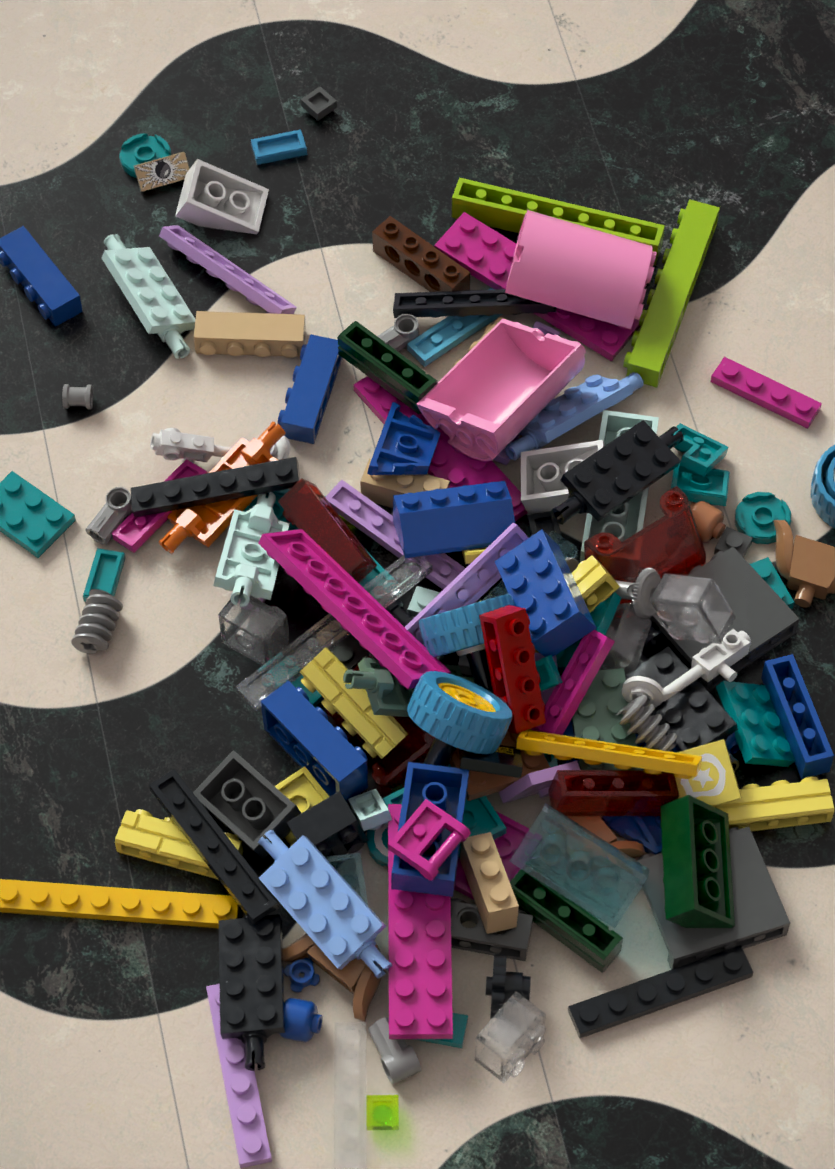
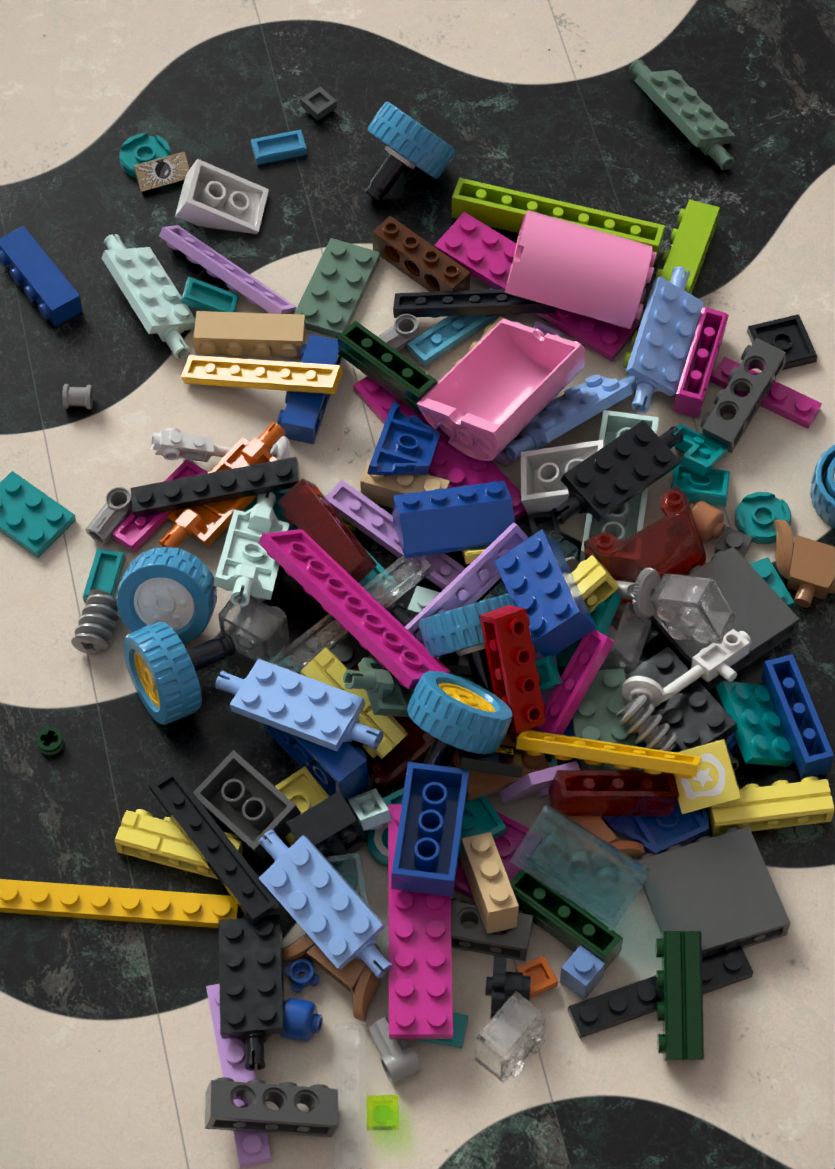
(55, 747): none -> dark green bush
(167, 671): none -> dark azure wheel
(170, 589): none -> dark azure wheel
(208, 297): none -> teal tile
(224, 1115): none -> dark grey brick
(262, 374): none -> yellow plate
(299, 706): none -> light blue plate
(337, 287): none -> sand green plate
(408, 145): none -> dark azure wheel
(421, 832): dark pink plate -> none
(541, 975): none -> orange plate
(582, 972): none -> medium blue brick
(663, 338): none -> light blue plate
(681, 995): none -> dark green brick
(686, 111): none -> sand green plate
(696, 864): dark green slope -> none
(700, 362): none -> dark pink brick
(759, 356): none -> dark grey brick
(788, 336): none -> black tile

